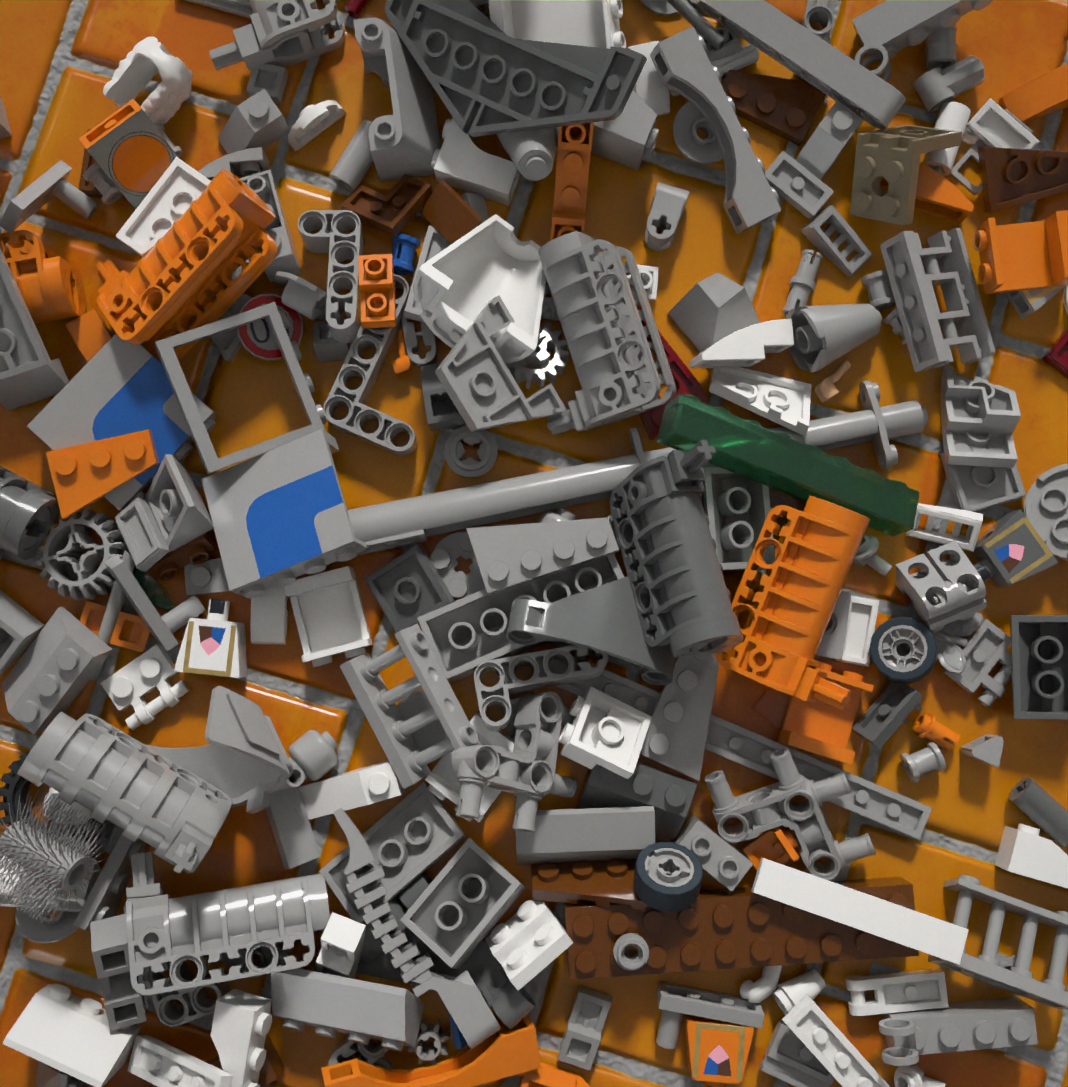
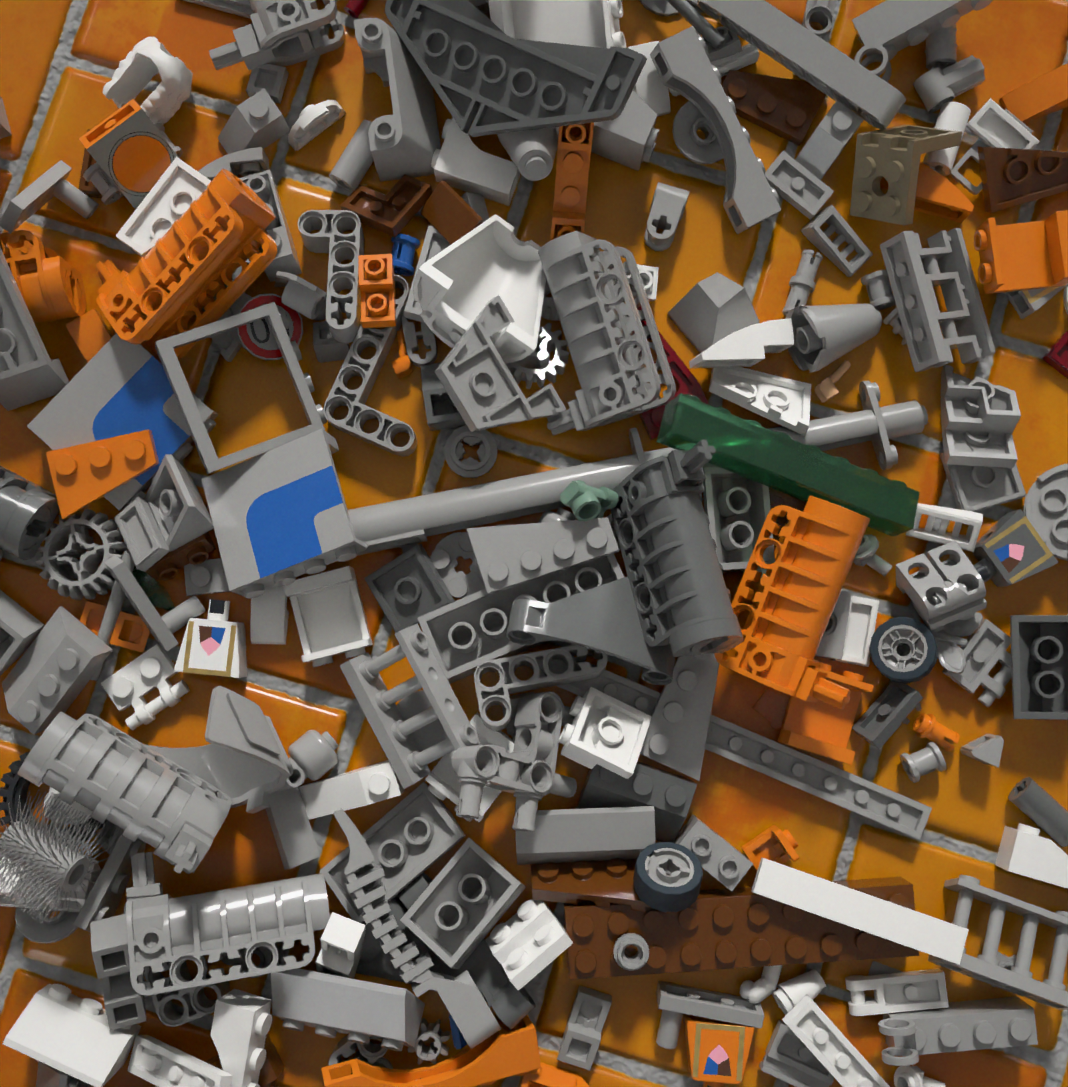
(588, 501): none -> sand green plate
(772, 807): light grey pin -> none

